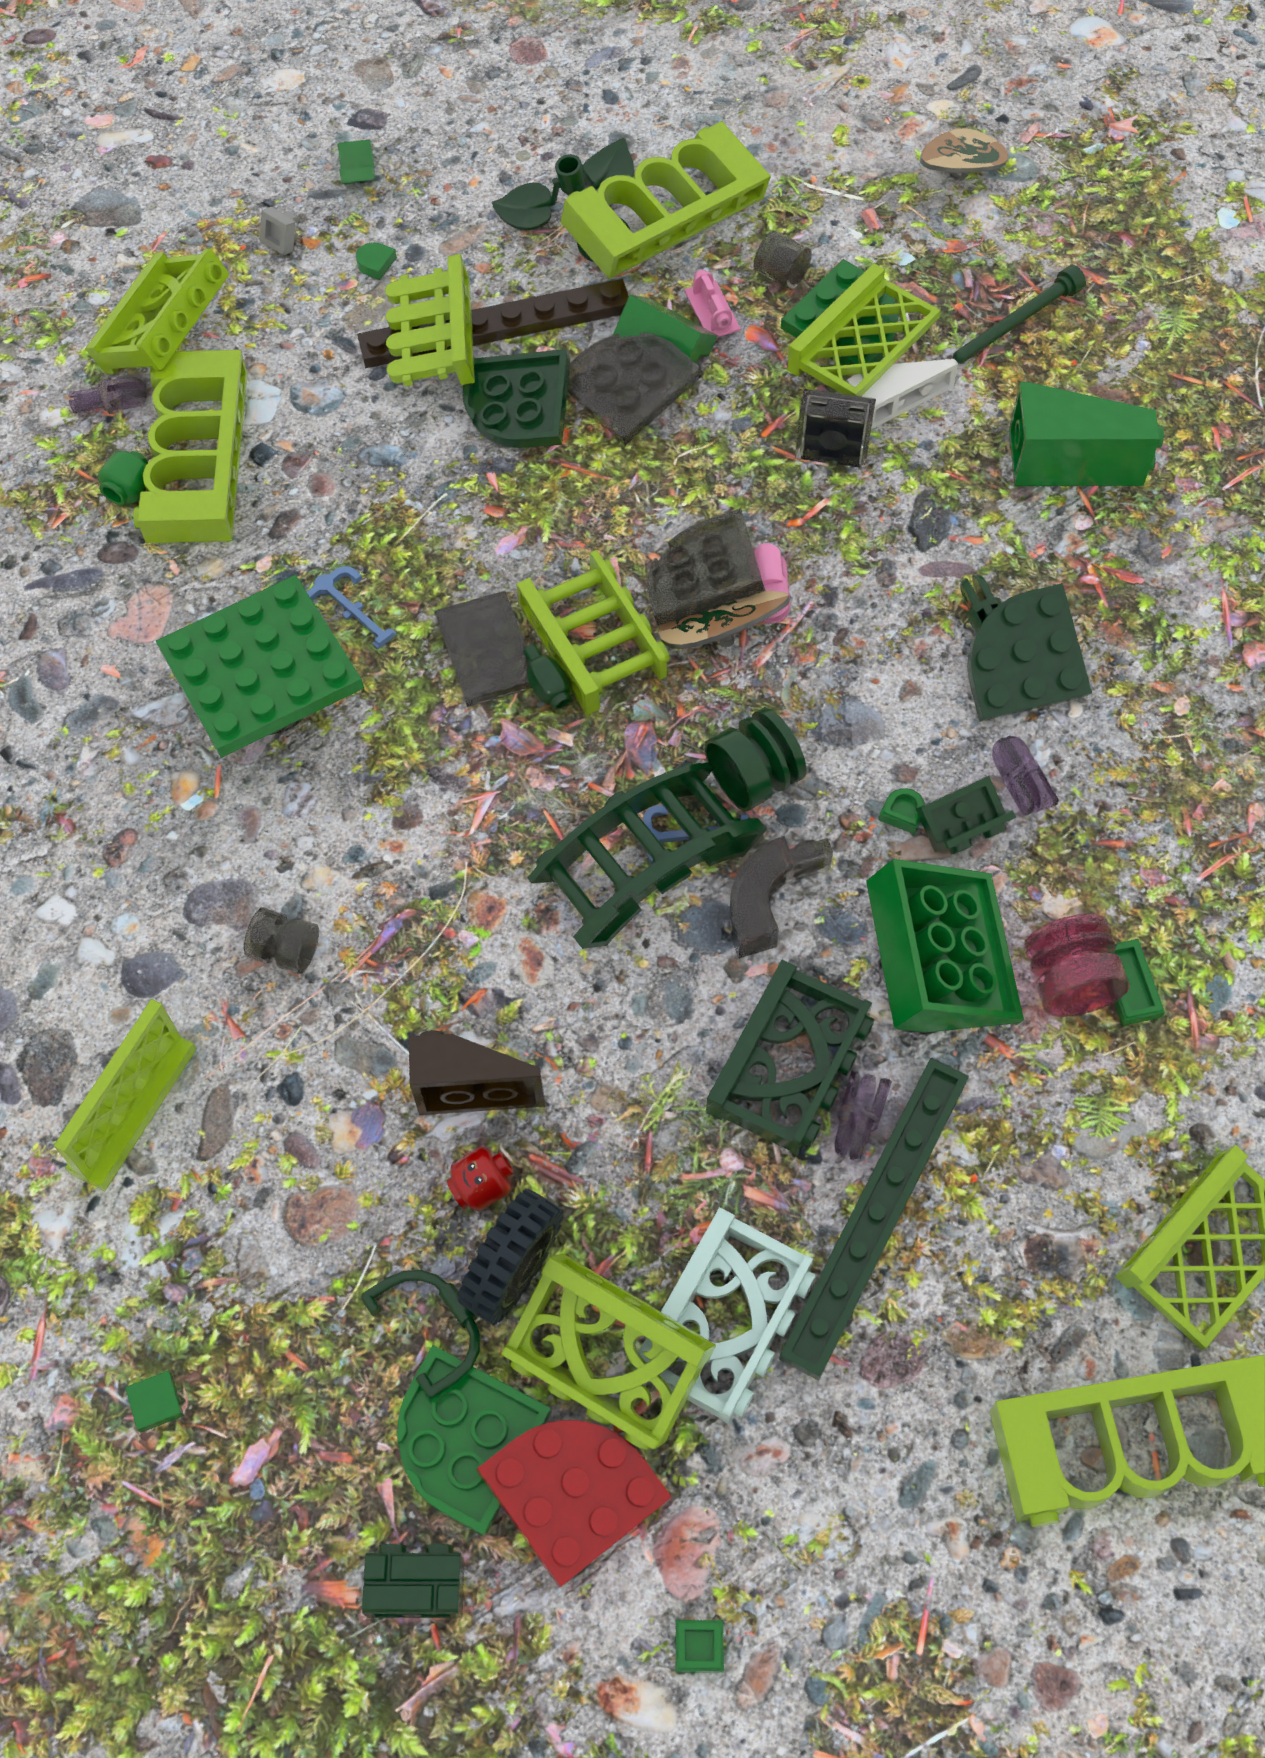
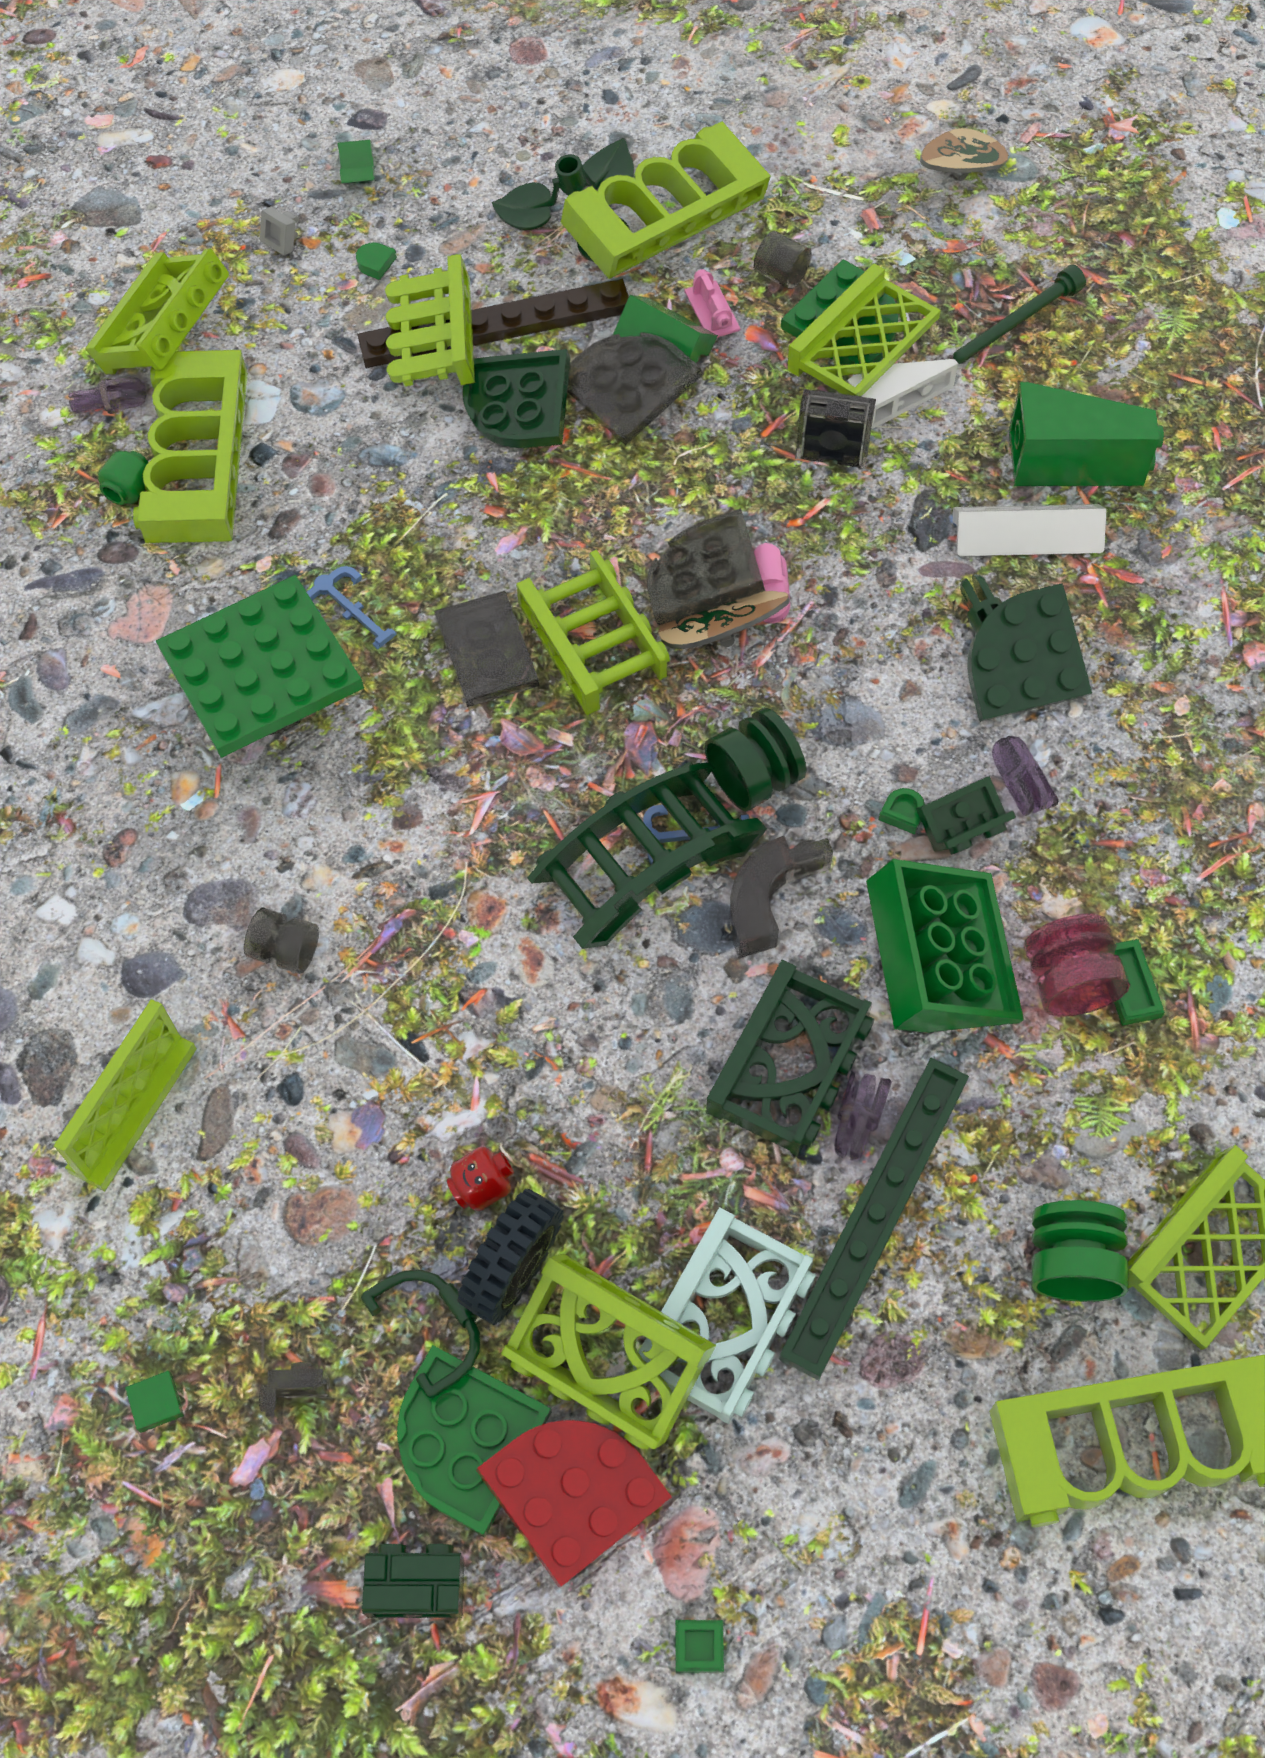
(300, 1381): none -> clear smoke bracket
(464, 1076): dark brown slope -> none
(547, 679): dark green plant -> none
(1030, 529): none -> white panel
(1079, 1251): none -> green wheel

